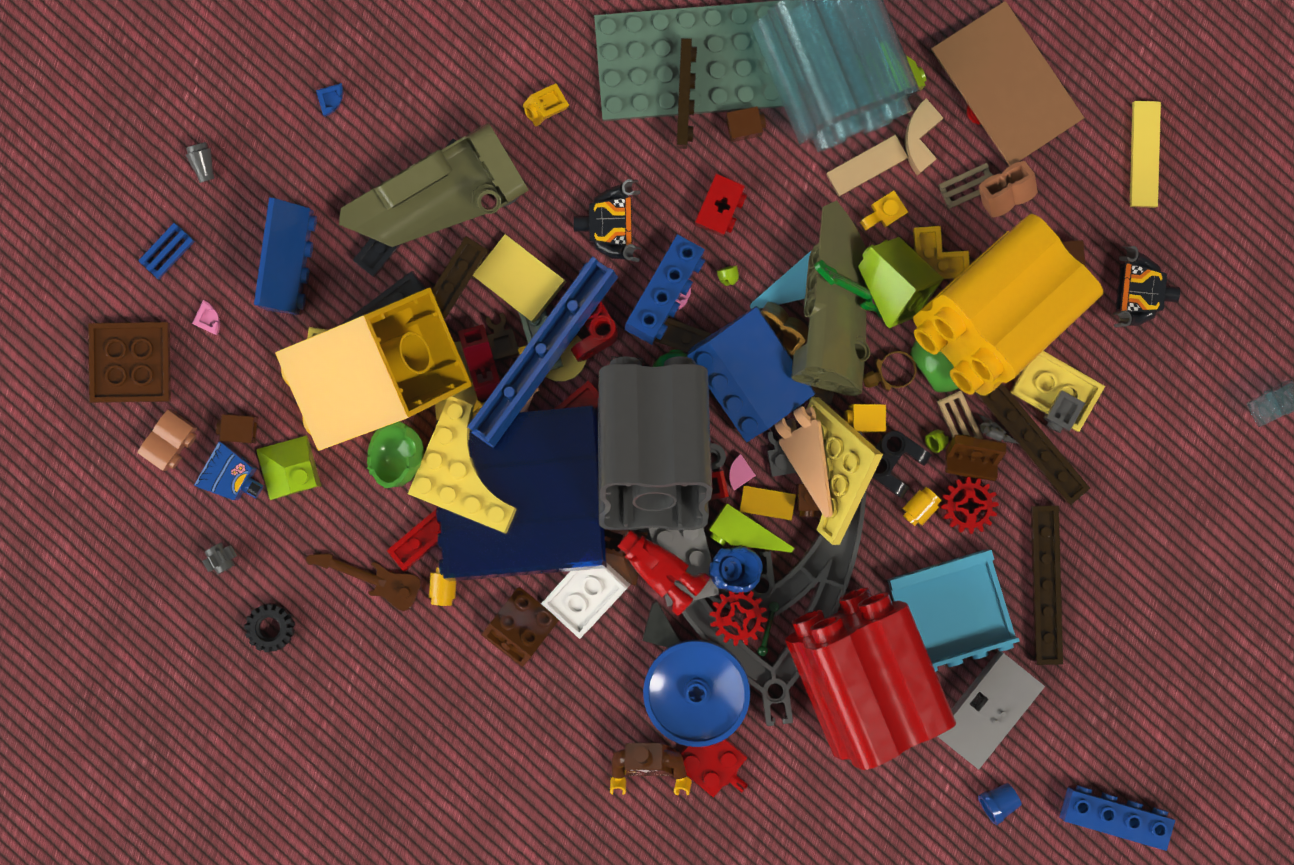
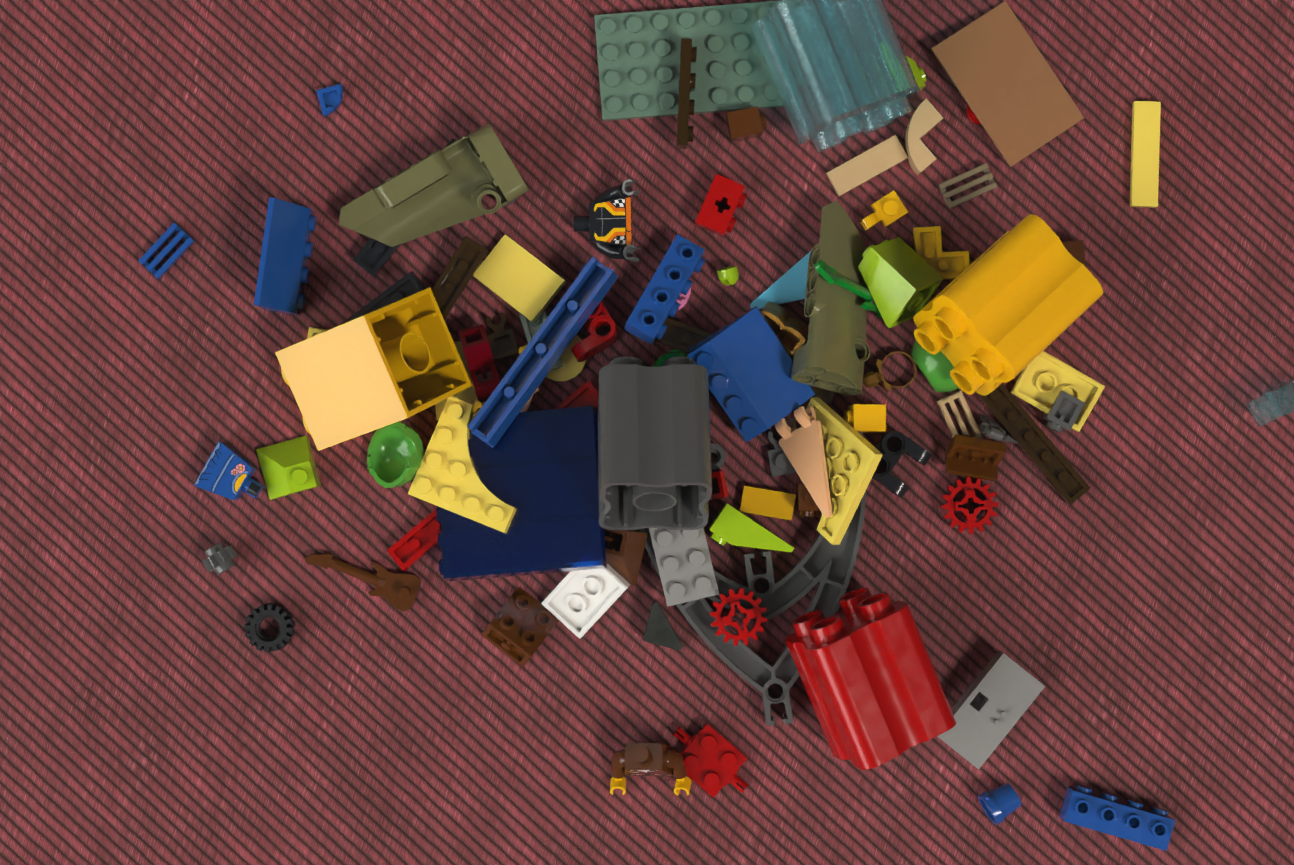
(129, 362): reddish brown plate -> none
(168, 440): nougat brick -> none
(201, 161): dark grey cone -> none
(207, 318): bright pink tile -> none
(237, 428): reddish brown brick -> none
(441, 590): yellow brick -> none
(545, 104): yellow bracket -> none
(661, 570): red piece -> none
(696, 693): blue dish -> none
(740, 472): bright pink tile -> none
(741, 571): blue hair -> none
(773, 607): dark green hinge -> none
(921, 507): yellow brick -> none
(936, 441): lime hinge -> none
(957, 608): medium azure panel -> none
(1008, 189): nougat brick -> none
(1046, 585): dark brown plate -> none
(1141, 289): torso -> none

